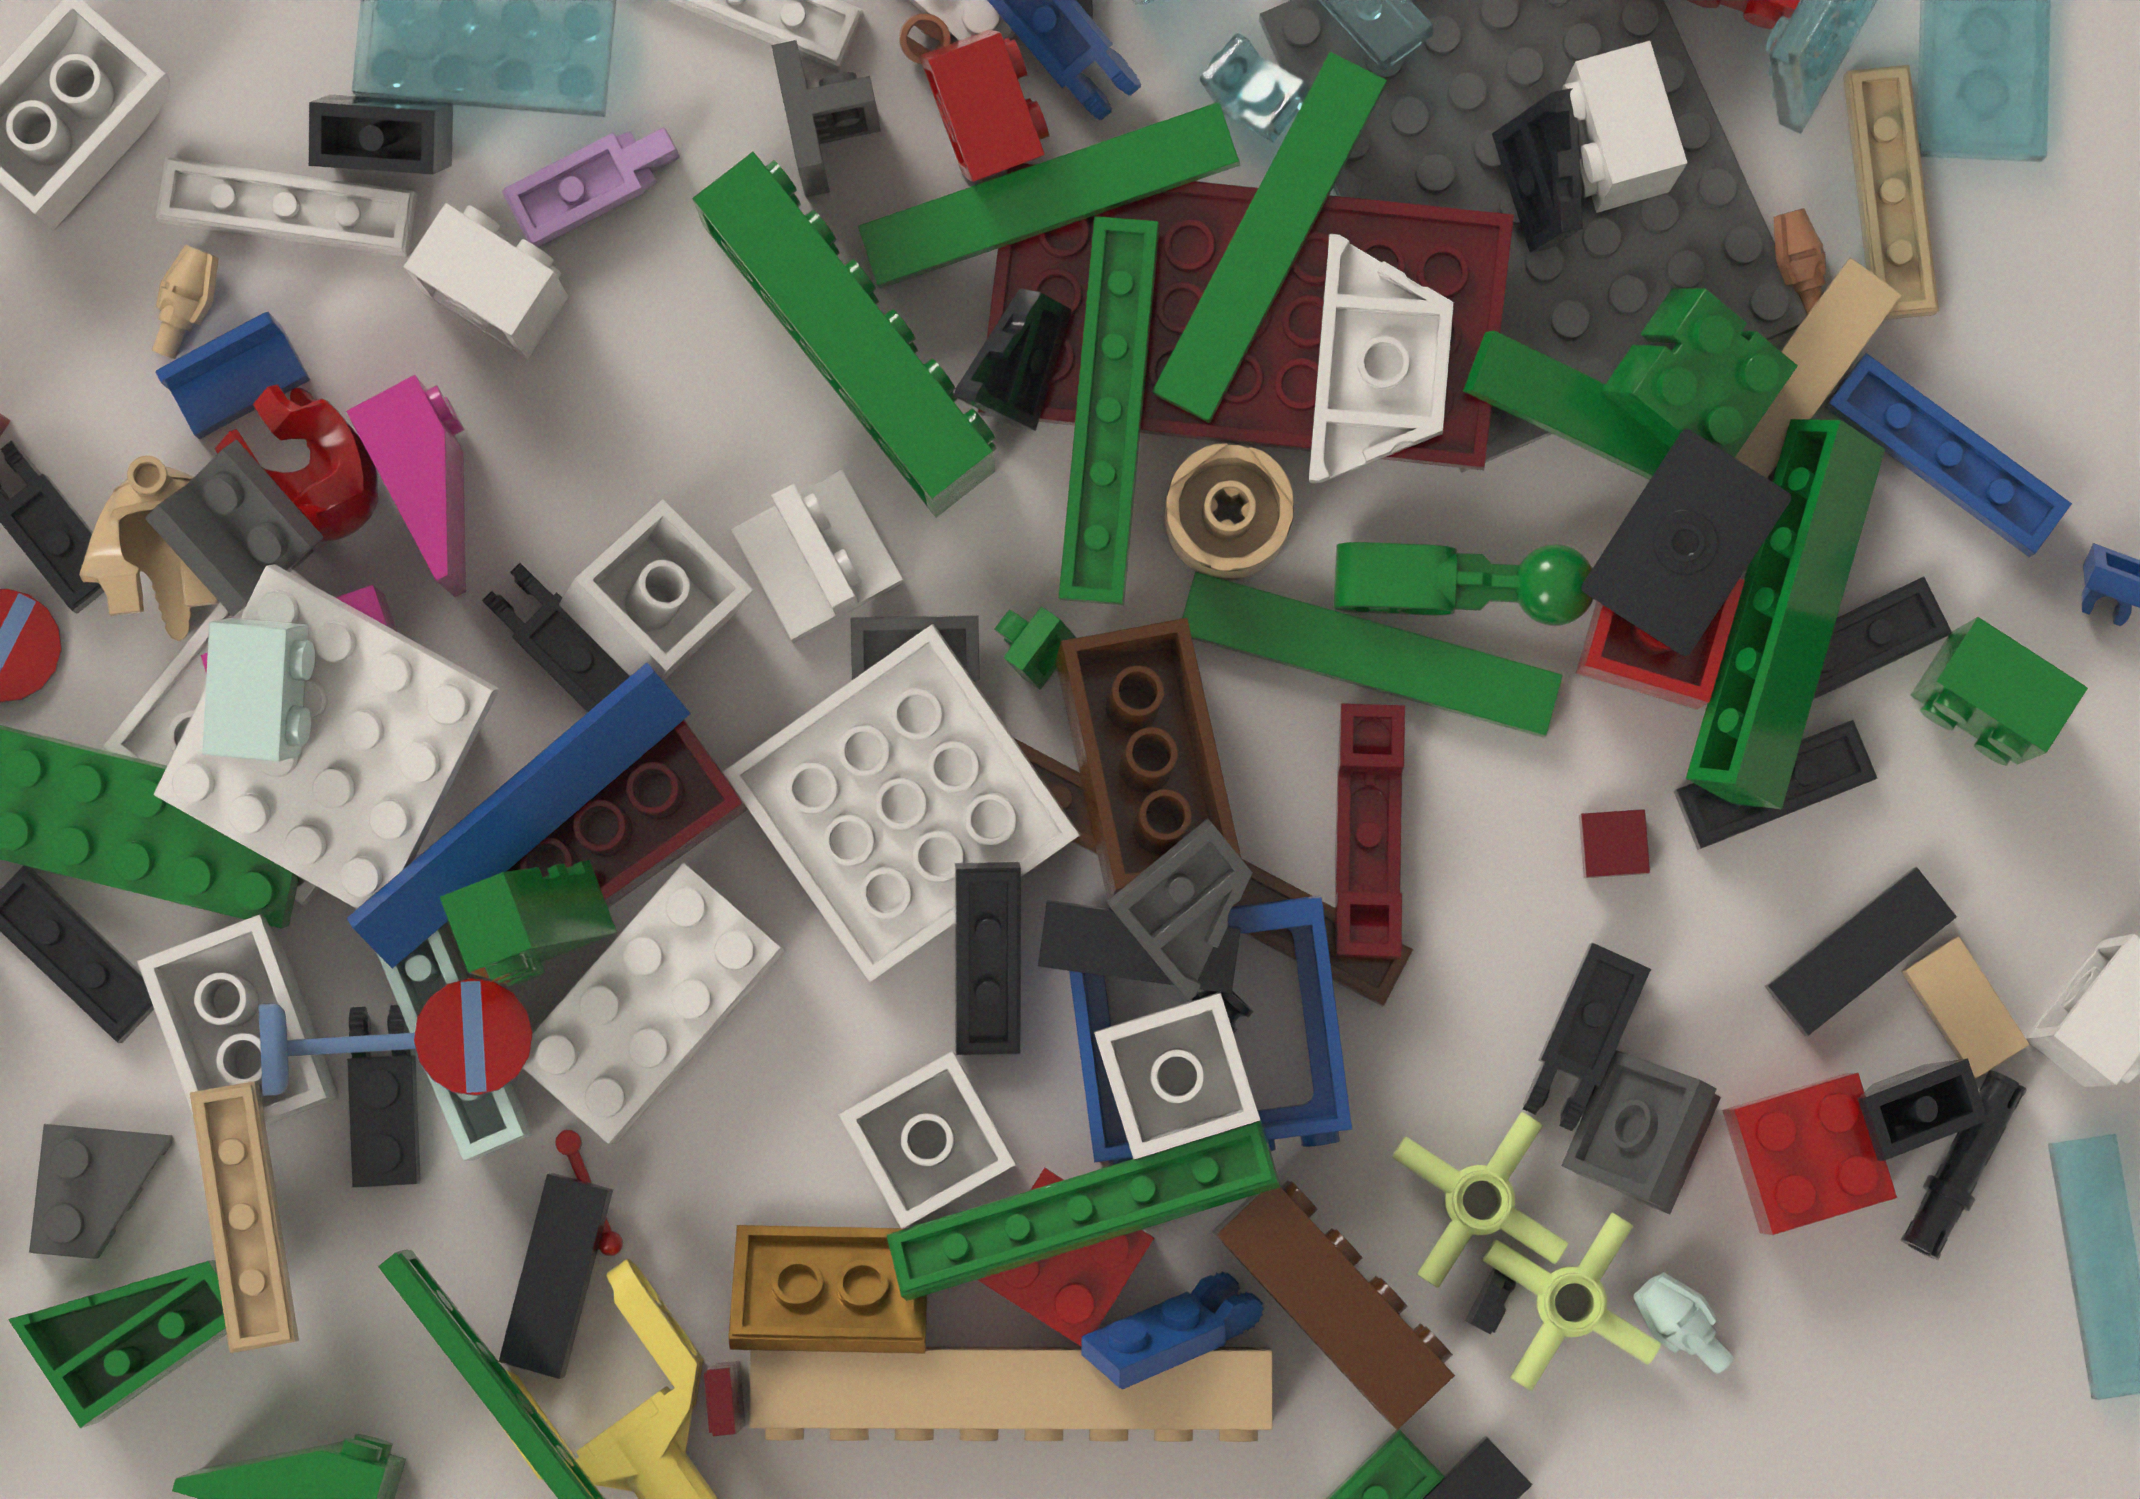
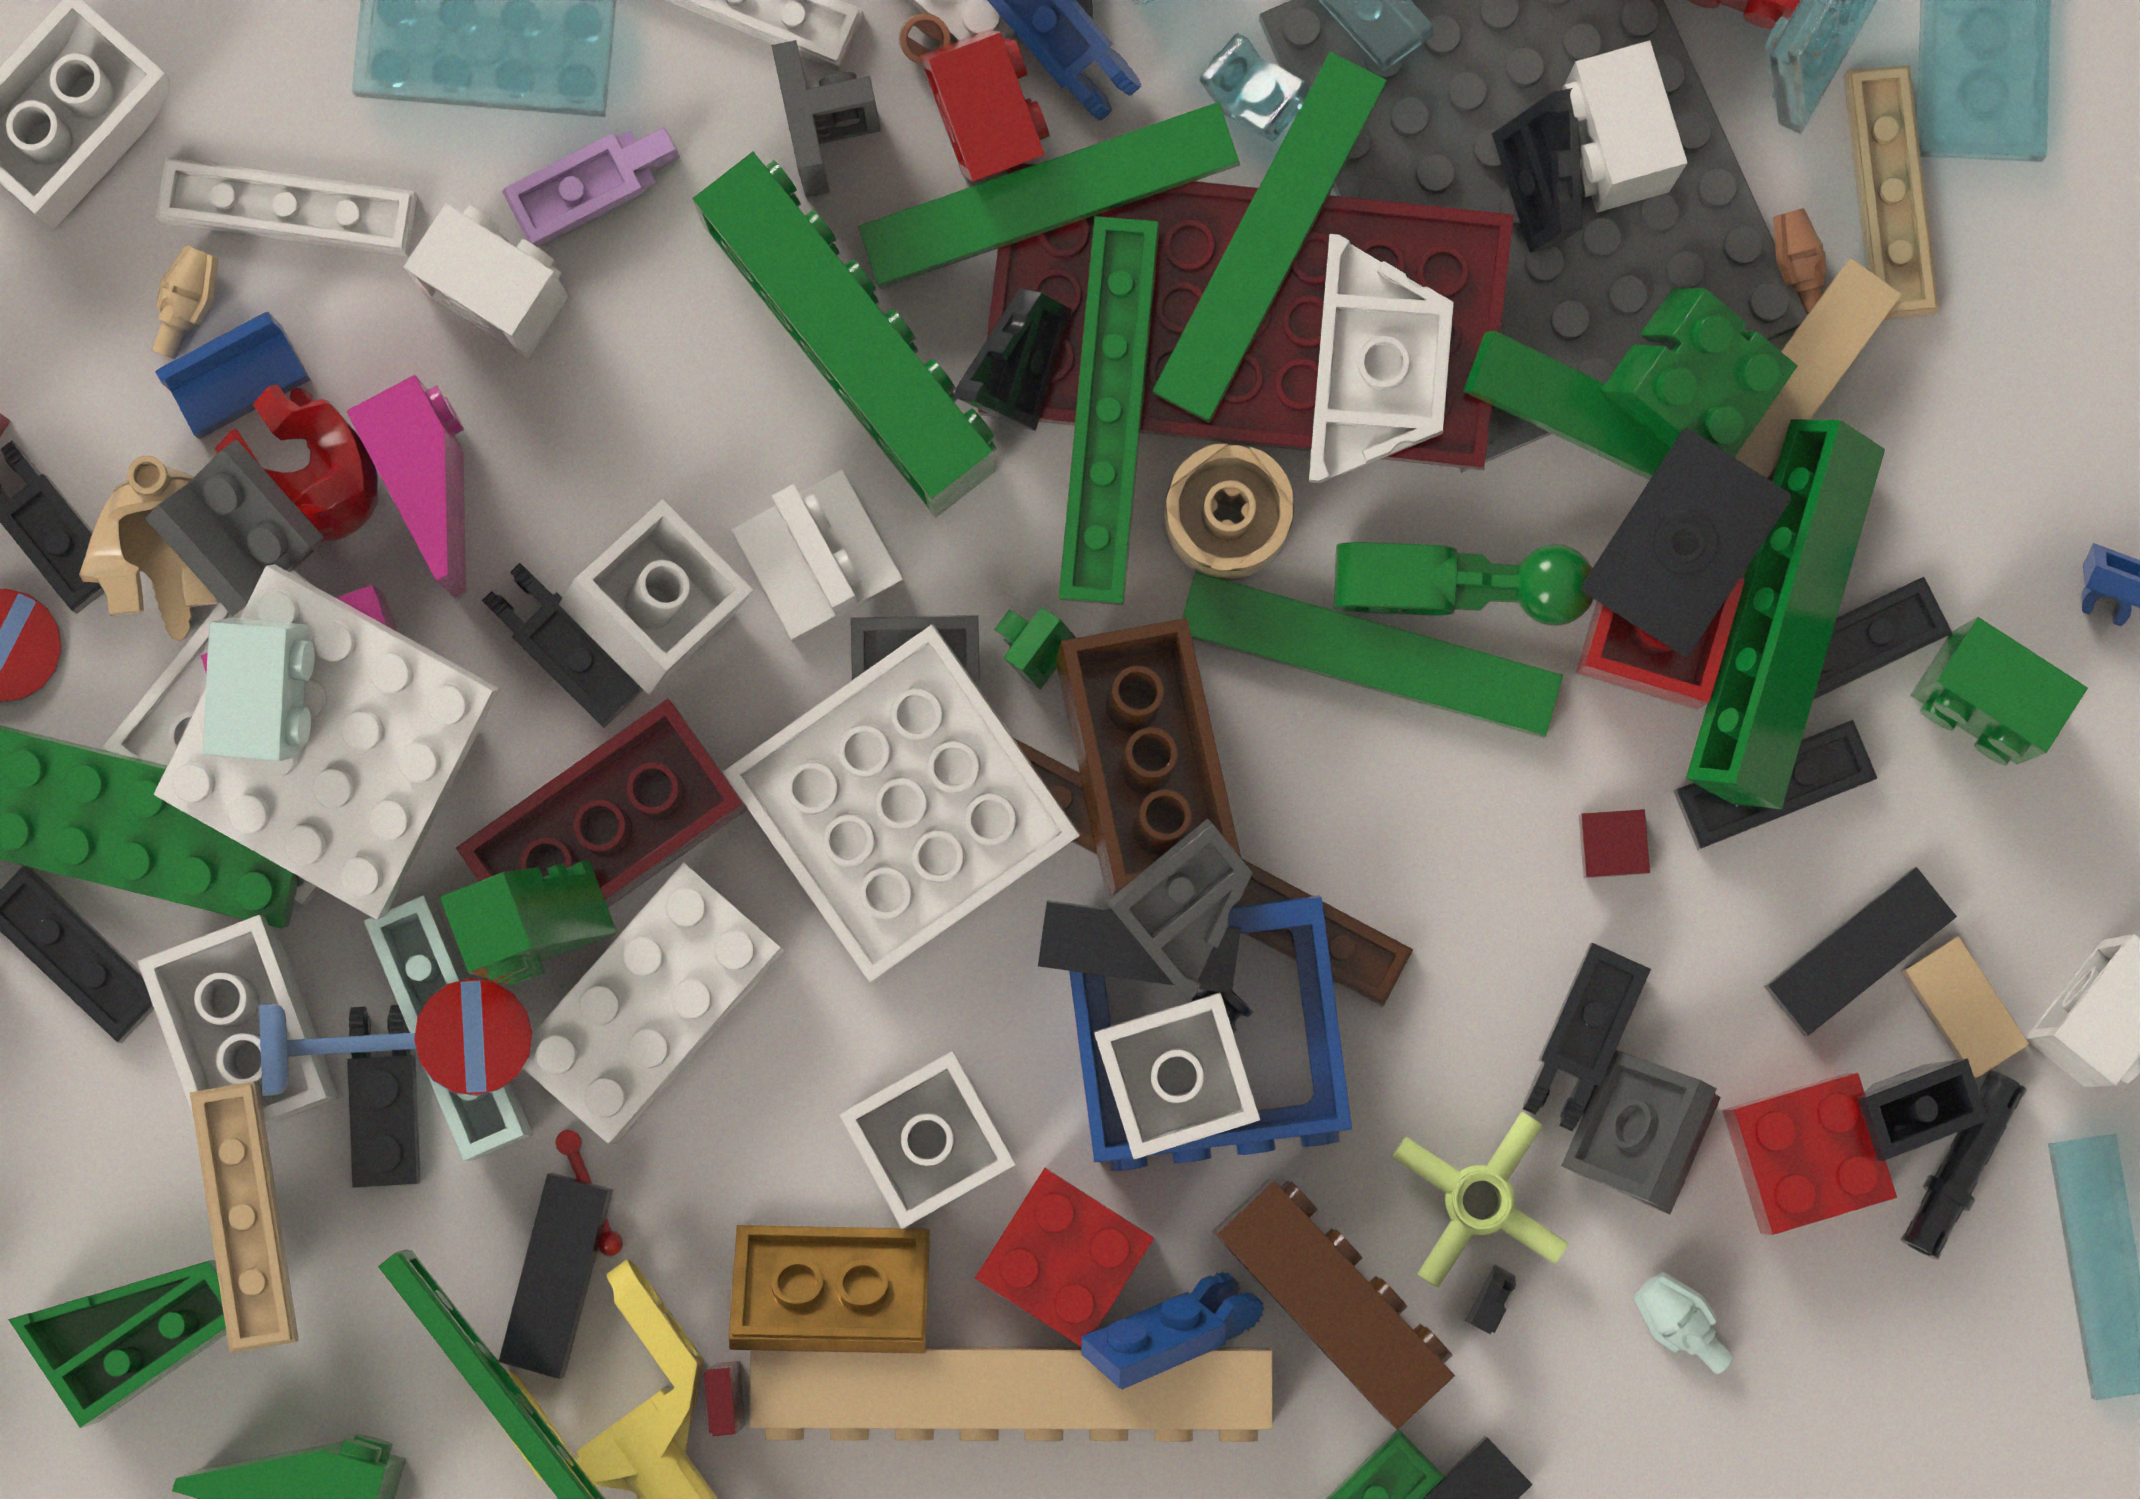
(88, 1185): dark grey wing -> none
(380, 134): black brick -> none
(520, 813): blue tile -> none
(987, 958): black tile -> none
(1082, 1210): green tile -> none
(1369, 831): dark red slope -> none
(1596, 1316): yellowish green bar -> none
(1948, 455): blue plate -> none

